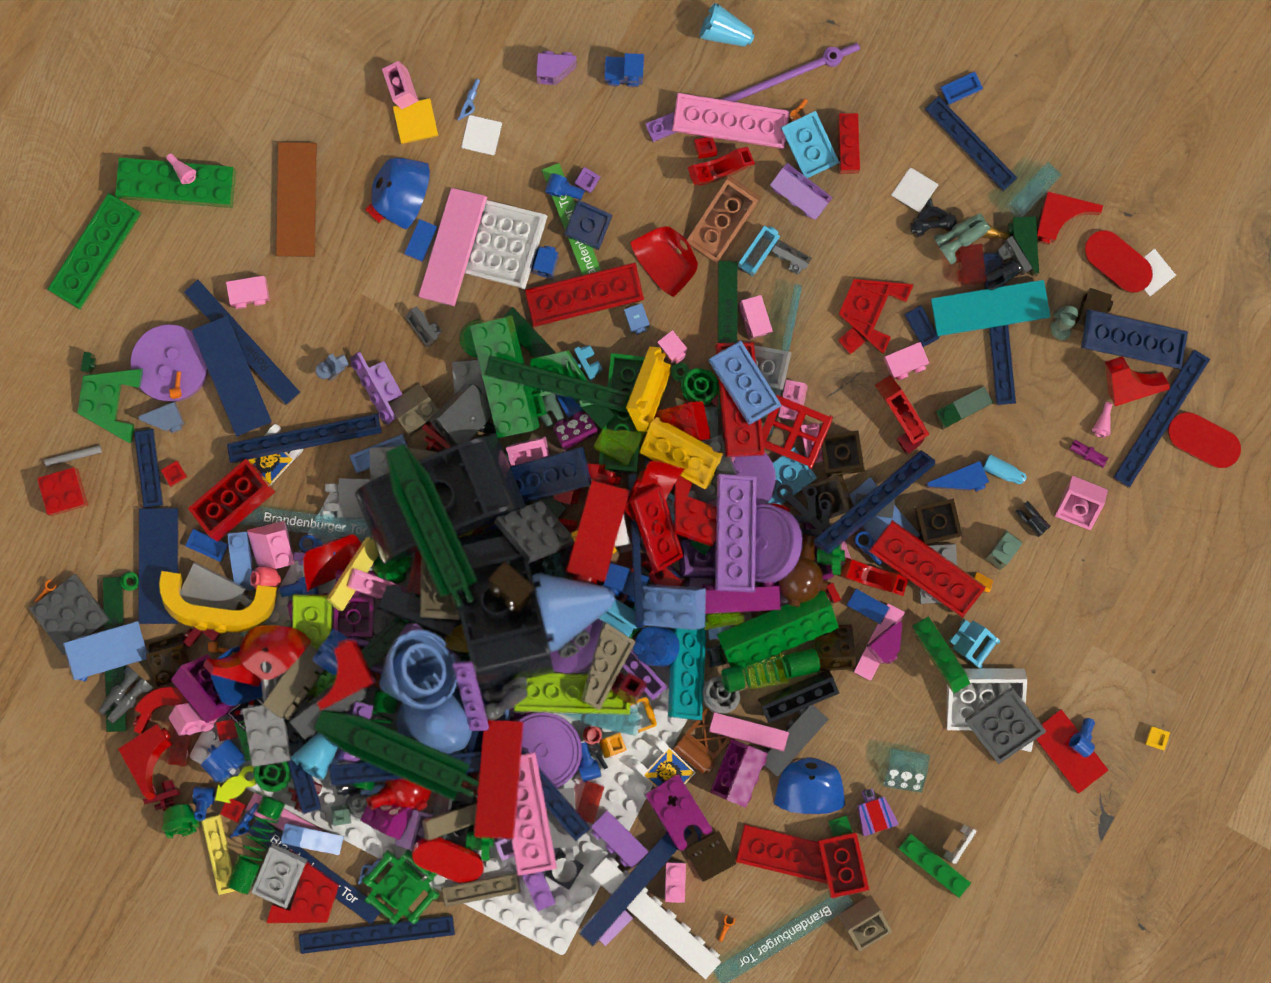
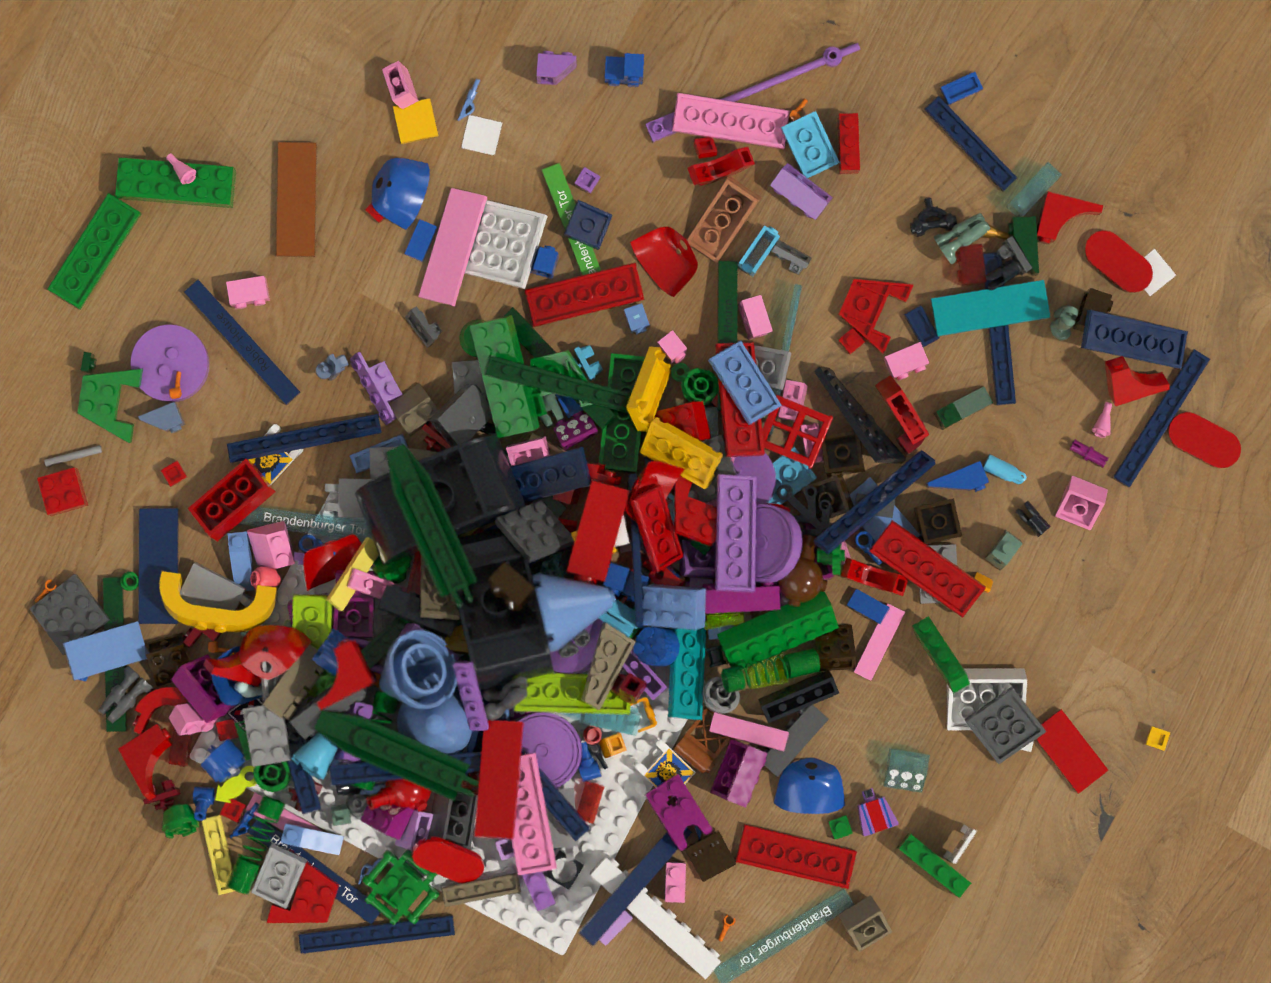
(148, 468): dark blue tile -> none
(206, 545): blue tile -> none
(231, 376): dark blue tile -> none
(247, 690): none -> light aqua arm
(297, 588): blue pin -> none
(450, 821): dark tan tile -> none
(482, 844): green plant -> none
(558, 186): blue pin -> none
(618, 839): medium lavender brick -> none
(619, 444): clear neon green wing -> none
(725, 28): medium azure cone -> none
(832, 593): red plate -> none
(843, 864): red brick -> none
(863, 424): none -> black wing
(887, 644): magenta slope -> none
(915, 189): white sticker -> none
(968, 640): medium azure piece -> none
(1081, 741): blue pin -> none

